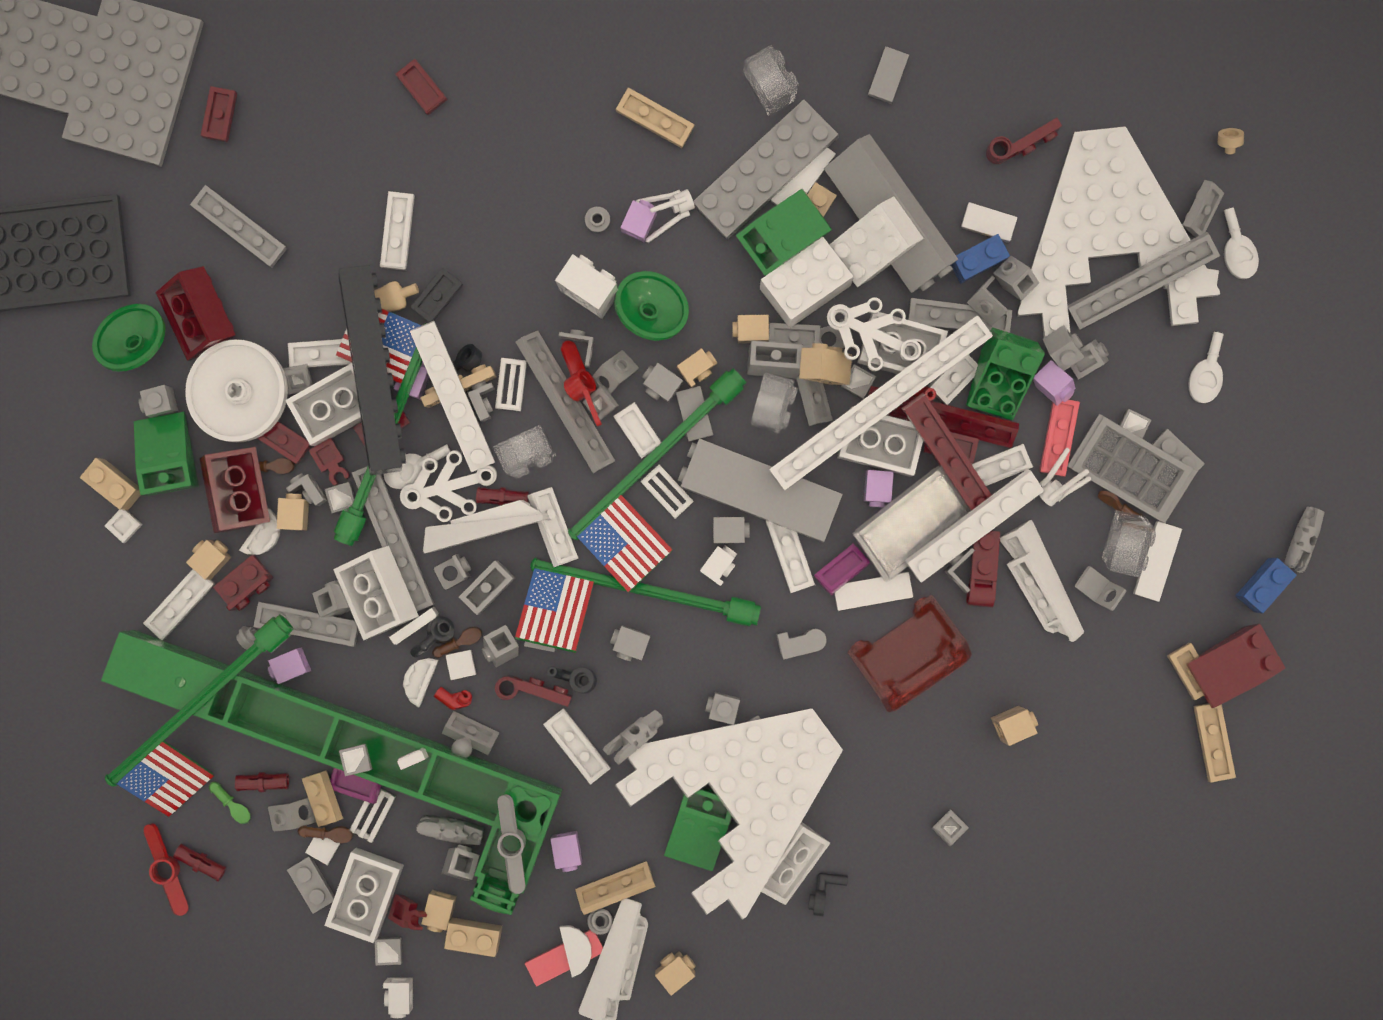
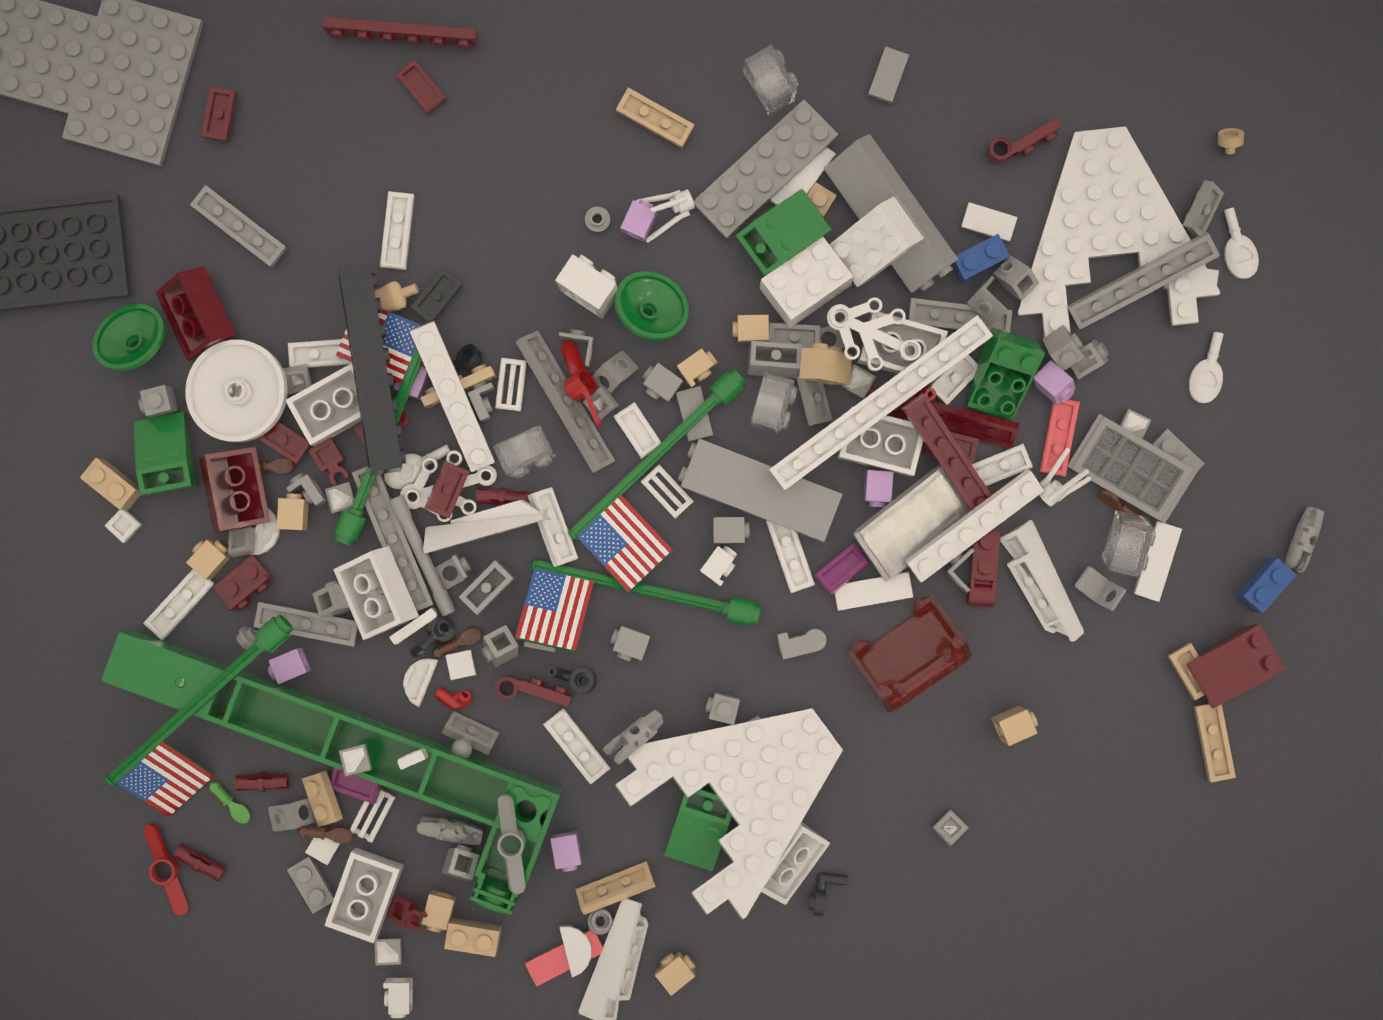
(241, 541): none -> light grey tile
(404, 517): none -> light grey piece
(409, 32): none -> dark red plate
(446, 489): none -> dark red plate

